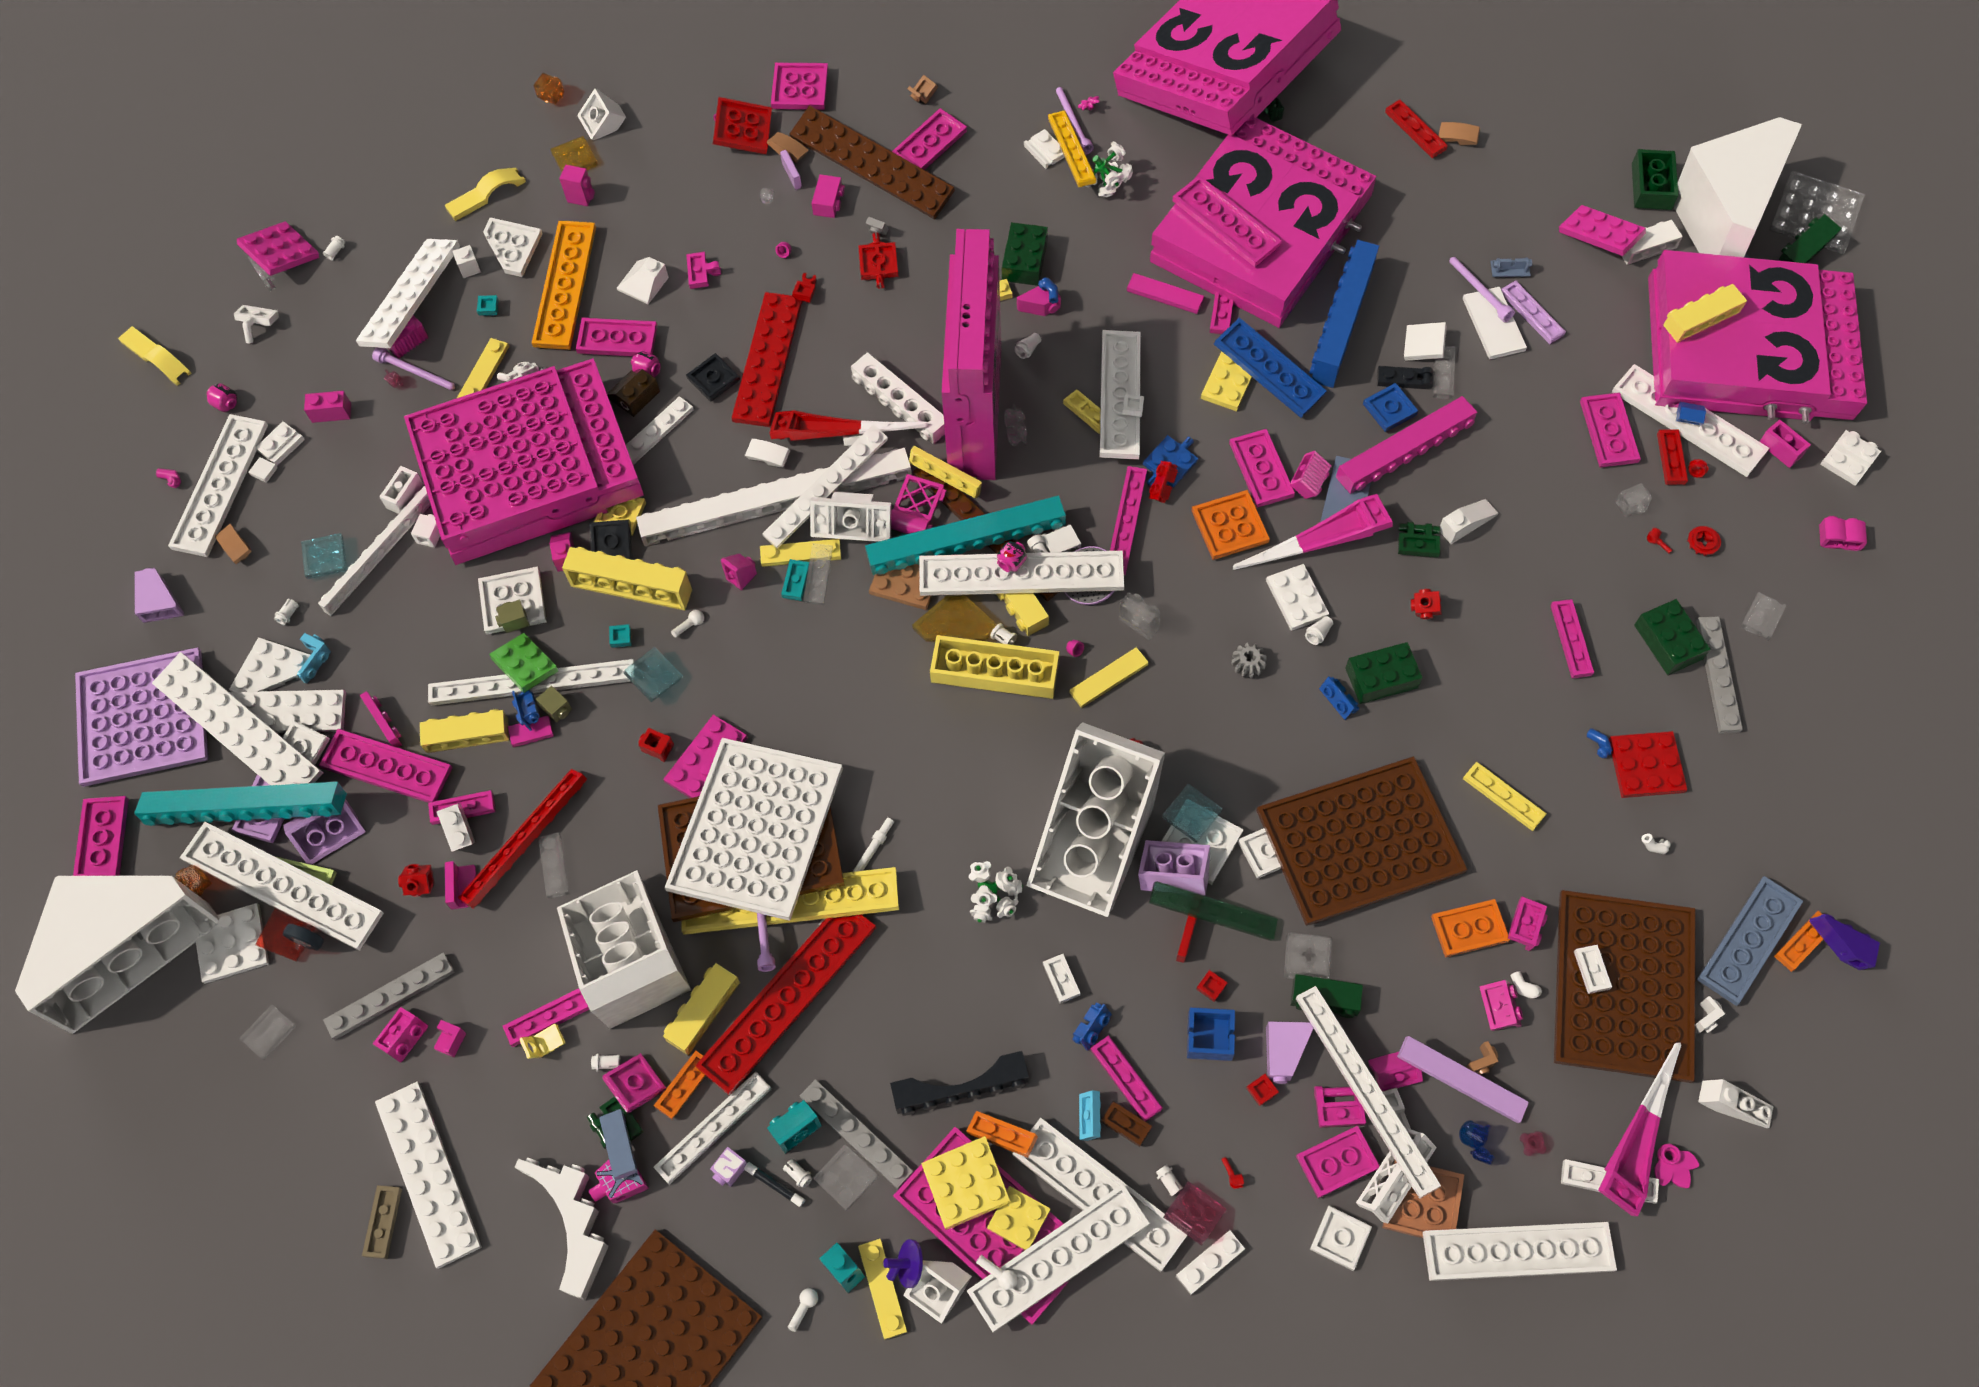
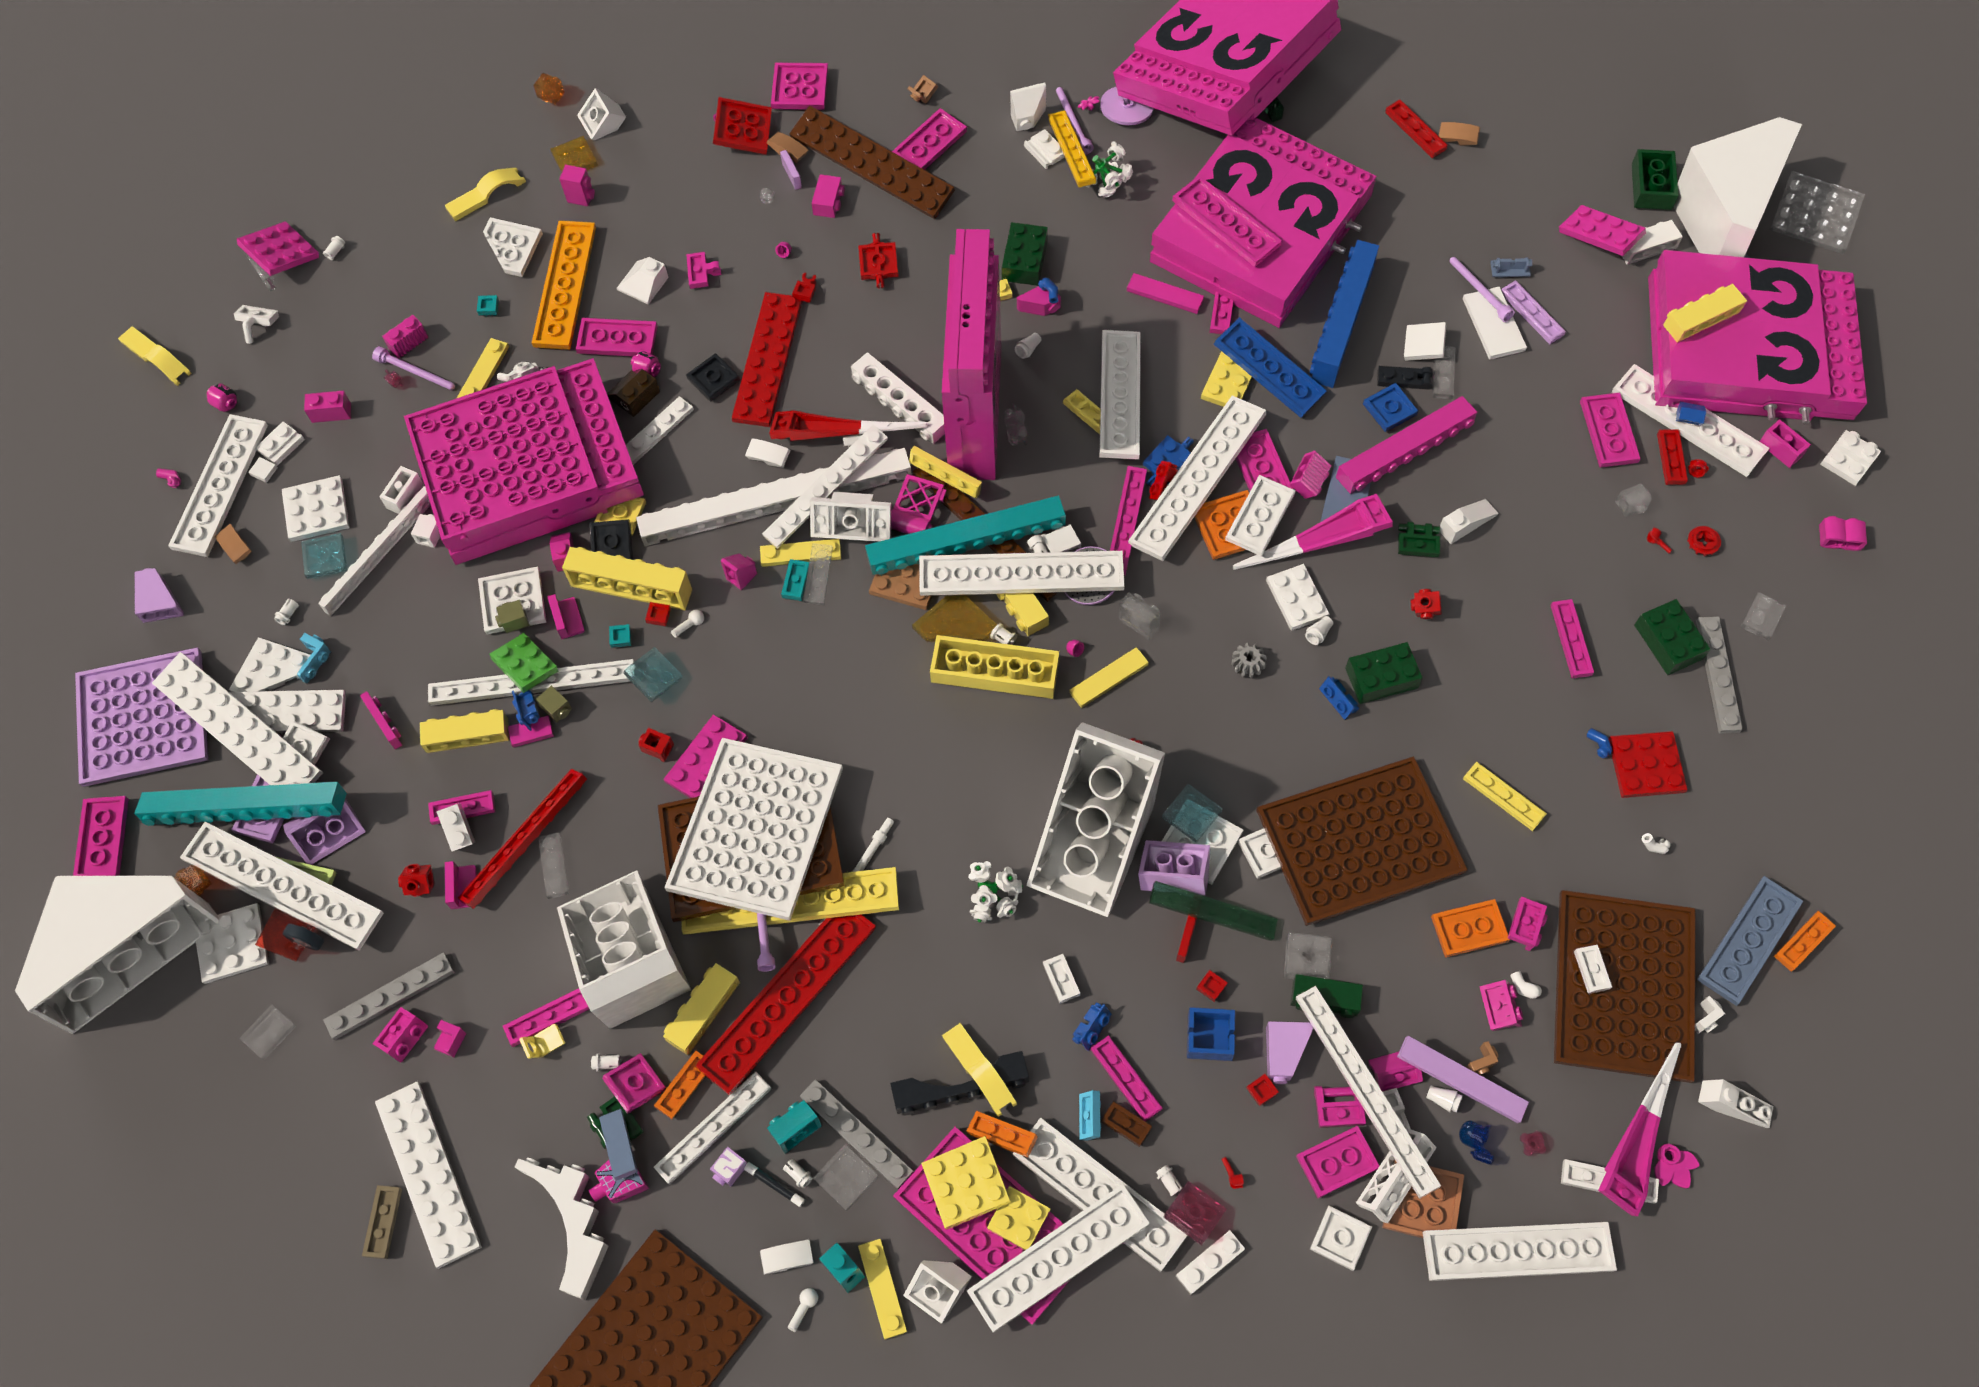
(315, 508): none -> white plate
(385, 766): dark pink plate -> none
(407, 293): white plate -> none
(466, 261): white brick -> none
(566, 616): none -> dark pink panel
(658, 614): none -> red plate
(786, 1256): none -> white slope
(877, 226): light grey plate -> none
(907, 1265): dark purple shield -> none
(979, 1068): none -> light yellow piece
(1007, 1279): white bar -> none
(1011, 556): dark pink head -> none
(1028, 106): none -> white slope
(1122, 110): none -> lavender piece
(1133, 405): white plate -> none
(1197, 478): none -> white plate
(1260, 515): none -> white tile
(1446, 1098): none -> white cone
(1812, 241): dark green brick -> none
(1848, 944): dark purple slope -> none

